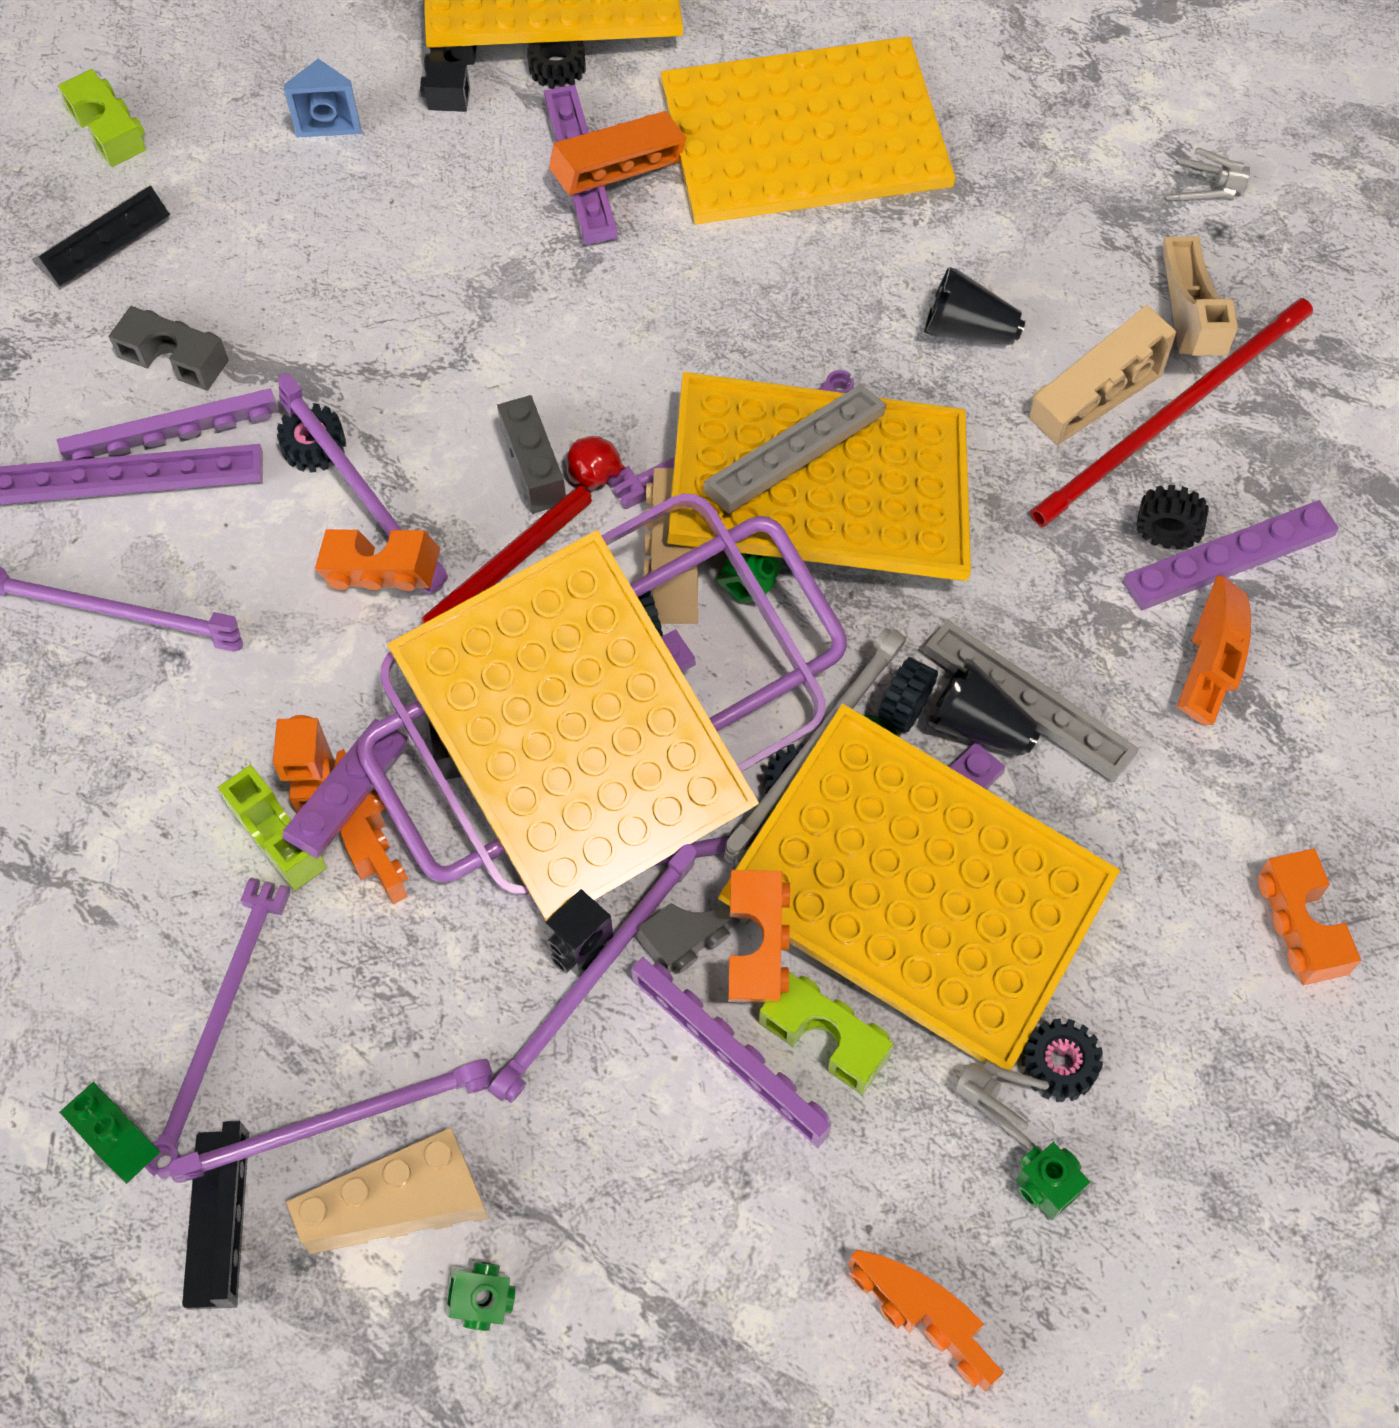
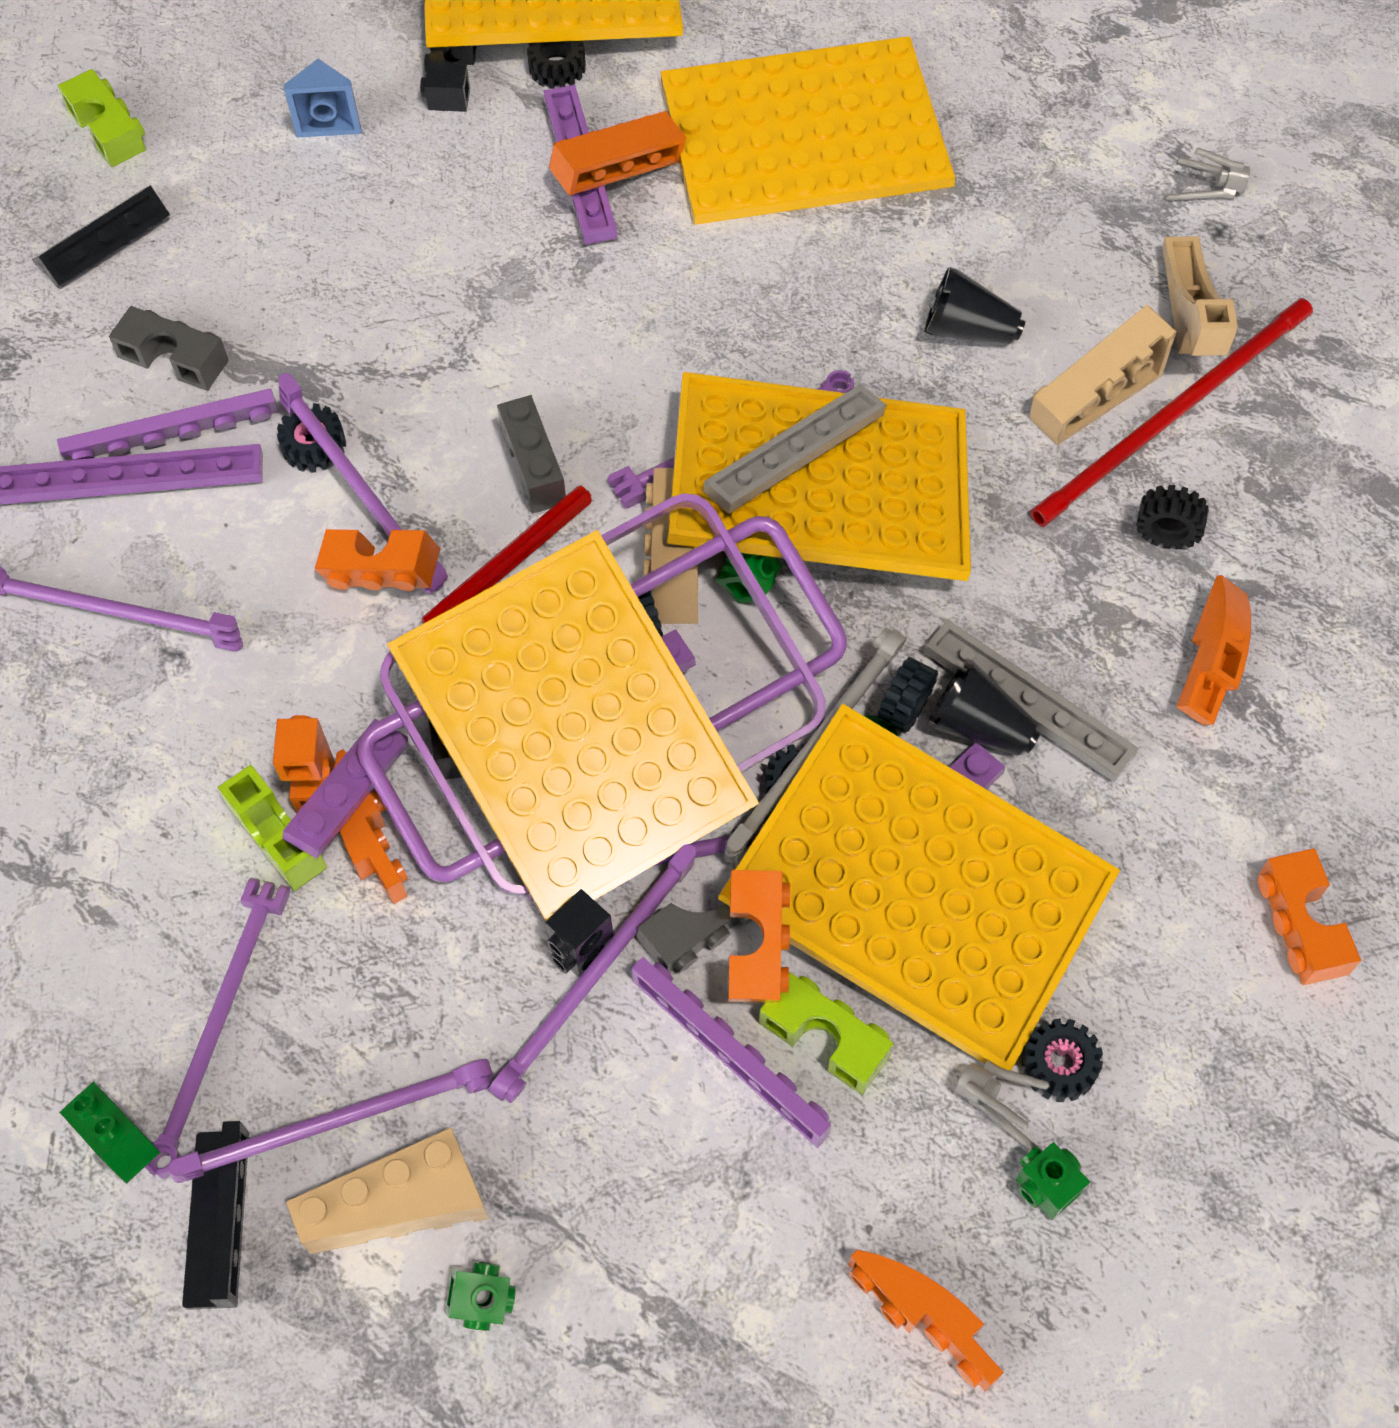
(592, 462): red hair -> none
(1230, 555): medium lavender plate -> none

